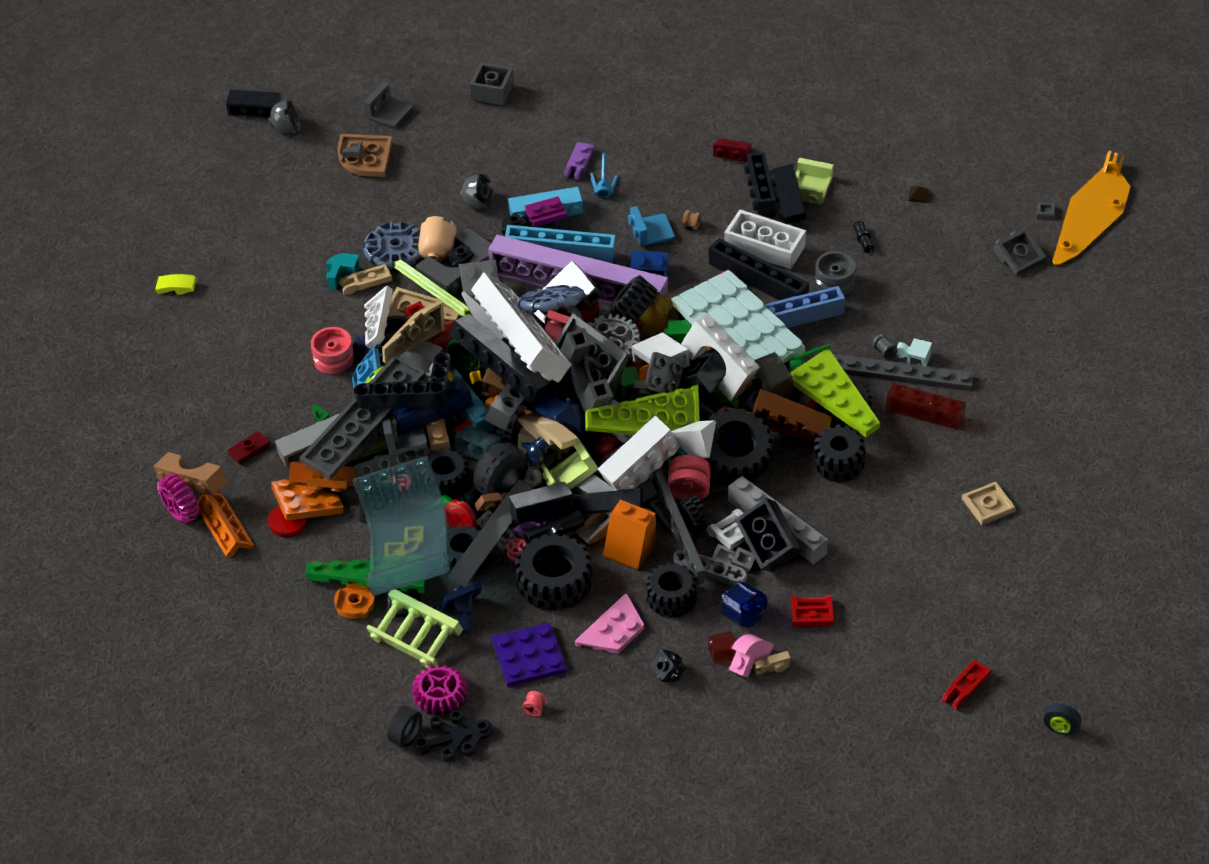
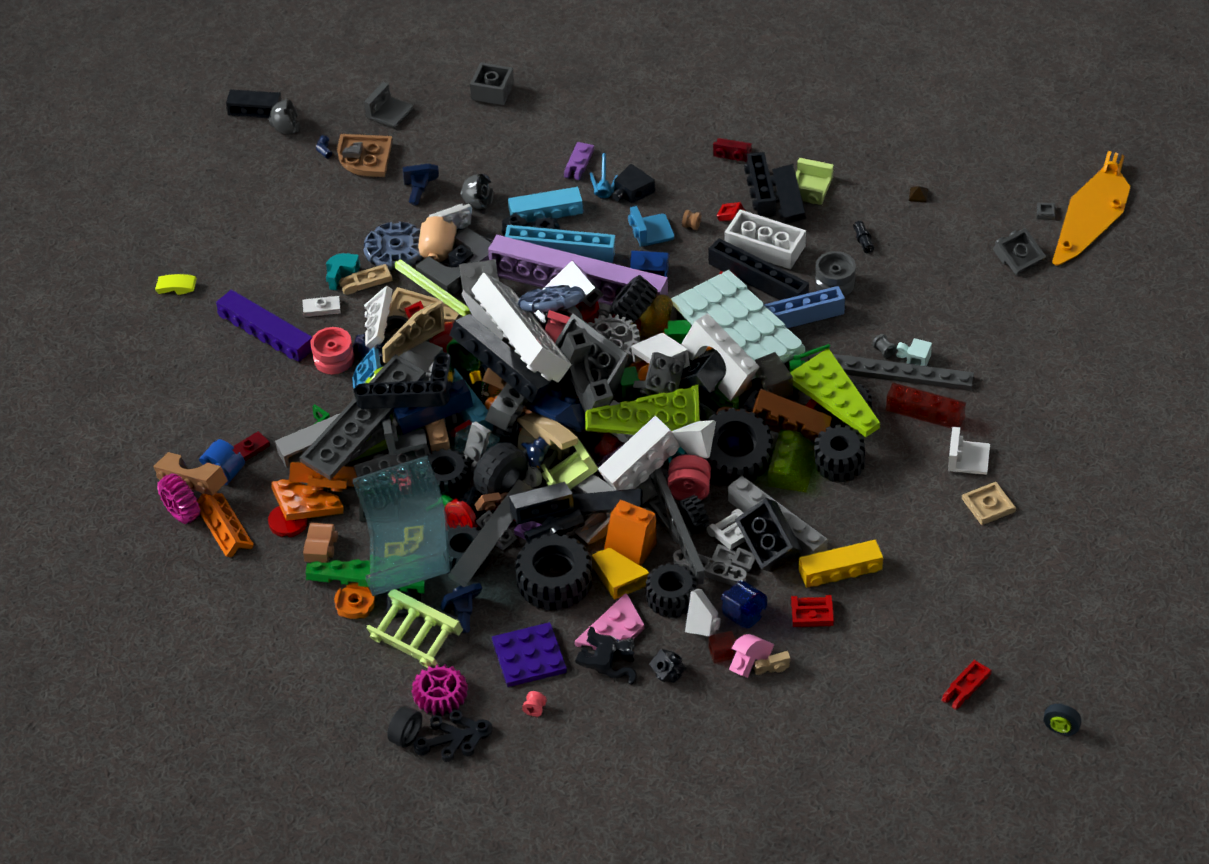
(222, 454): none -> blue brick
(264, 325): none -> dark purple brick
(320, 542): none -> nougat brick
(321, 306): none -> white plate
(322, 146): none -> dark blue arm
(419, 177): none -> dark blue piece
(459, 215): none -> white bracket
(476, 444): none -> light grey hinge
(516, 545): coral wheel -> none
(545, 211): magenta plate -> none
(604, 654): none -> black animal
(618, 573): none -> yellow slope
(633, 185): none -> black torso
(702, 615): none -> white slope
(729, 211): none -> red bracket
(791, 462): none -> clear neon green slope
(840, 563): none -> yellow brick
(966, 455): none -> white bracket

